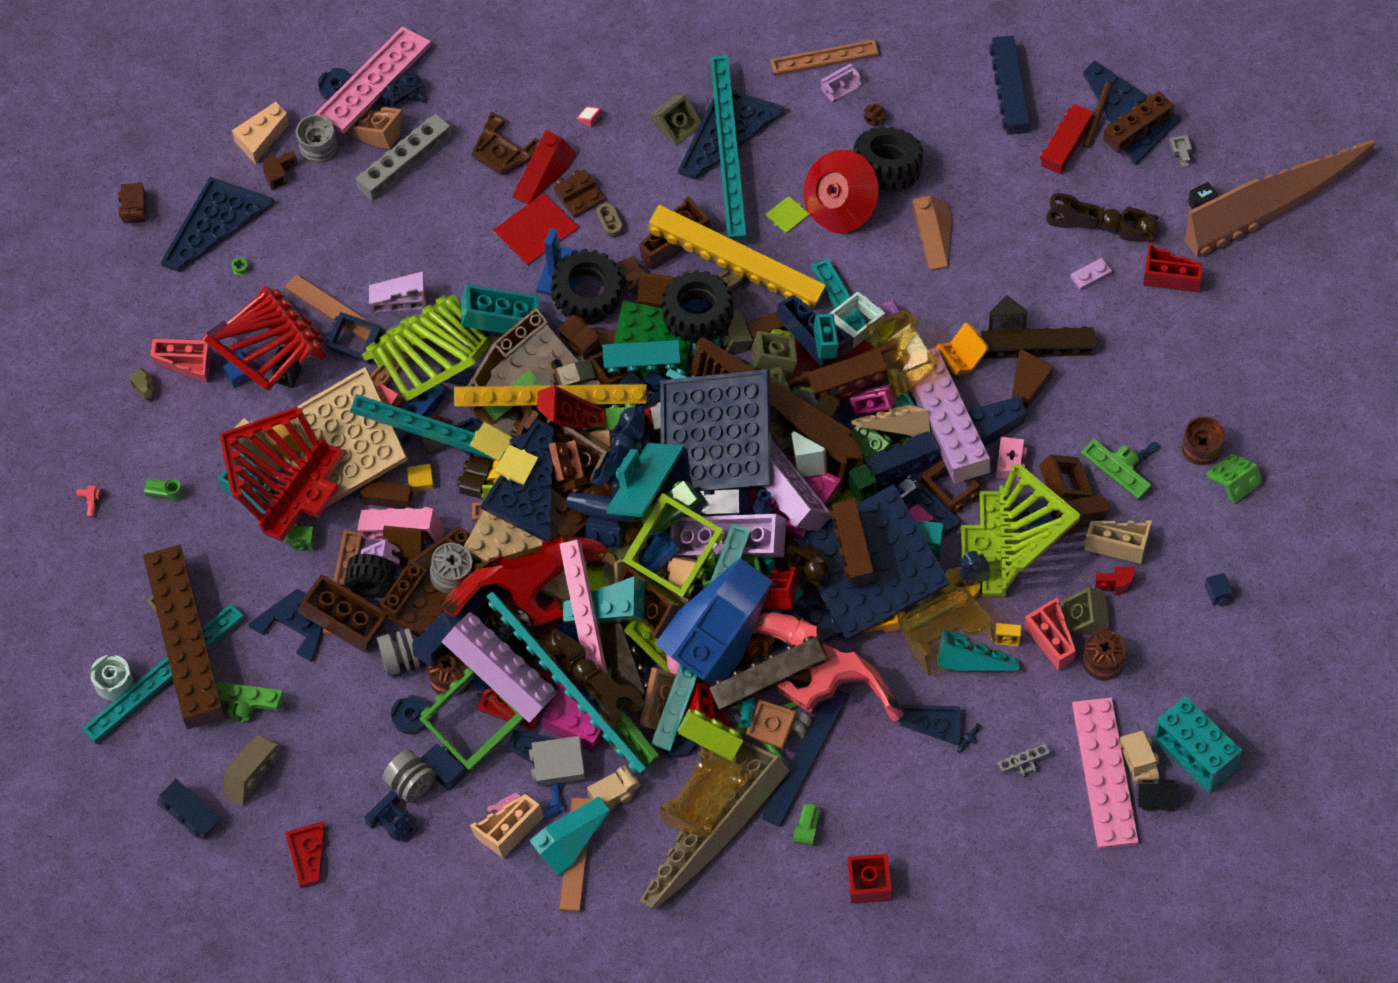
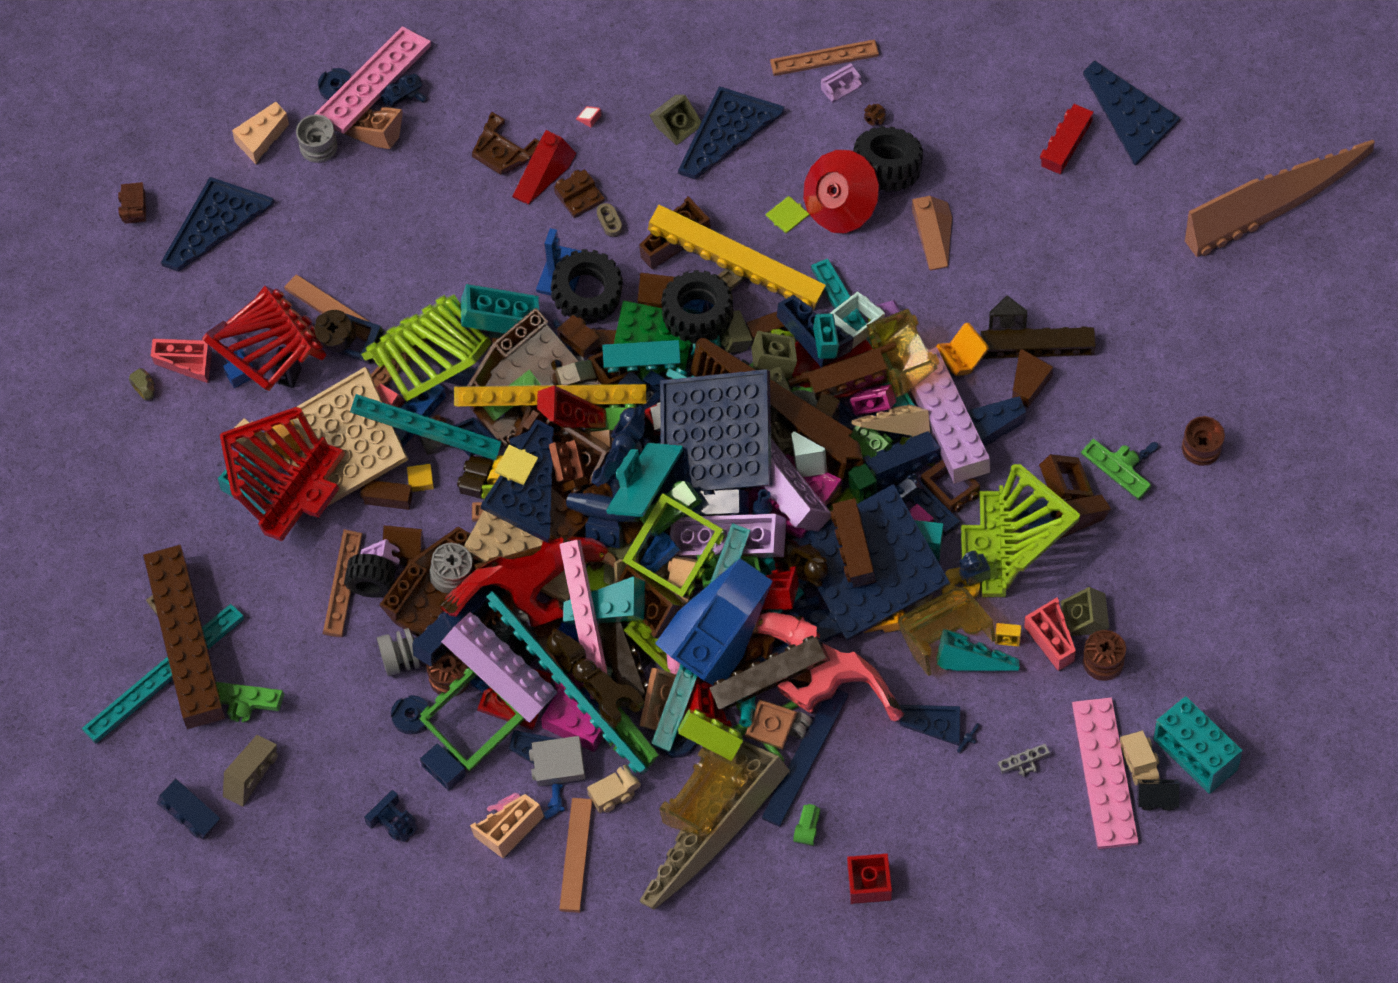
(91, 494): coral piece -> none
(111, 677): light aqua brick -> none
(164, 489): bright green piece -> none
(243, 270): bright green bush -> none
(275, 168): reddish brown brick -> none
(287, 613): dark blue wing -> none
(301, 537): bright green brick -> none
(306, 852): red wing -> none
(340, 323): none -> dark brown brick
(342, 613): reddish brown brick -> none
(373, 521): bright pink wedge -> none
(380, 177): light grey brick -> none
(398, 294): lavender wedge -> none
(409, 776): light grey wheel -> none
(491, 441): light yellow piece -> none
(529, 228): red piece -> none
(565, 838): teal wedge -> none
(630, 272): reddish brown brick -> none
(728, 148): teal plate -> none
(1010, 85): dark blue brick -> none
(1013, 449): bright pink brick -> none
(1079, 214): dark brown piece -> none
(1091, 274): lavender plate -> none
(1097, 115): reddish brown bar -> none
(1118, 540): tan wedge -> none
(1120, 580): red brick -> none
(1138, 122): reddish brown brick -> none
(1171, 271): red wedge -> none
(1181, 147): light grey plate -> none
(1201, 195): black brick -> none
(1218, 589): dark blue brick -> none
(1237, 476): bright green bracket -> none

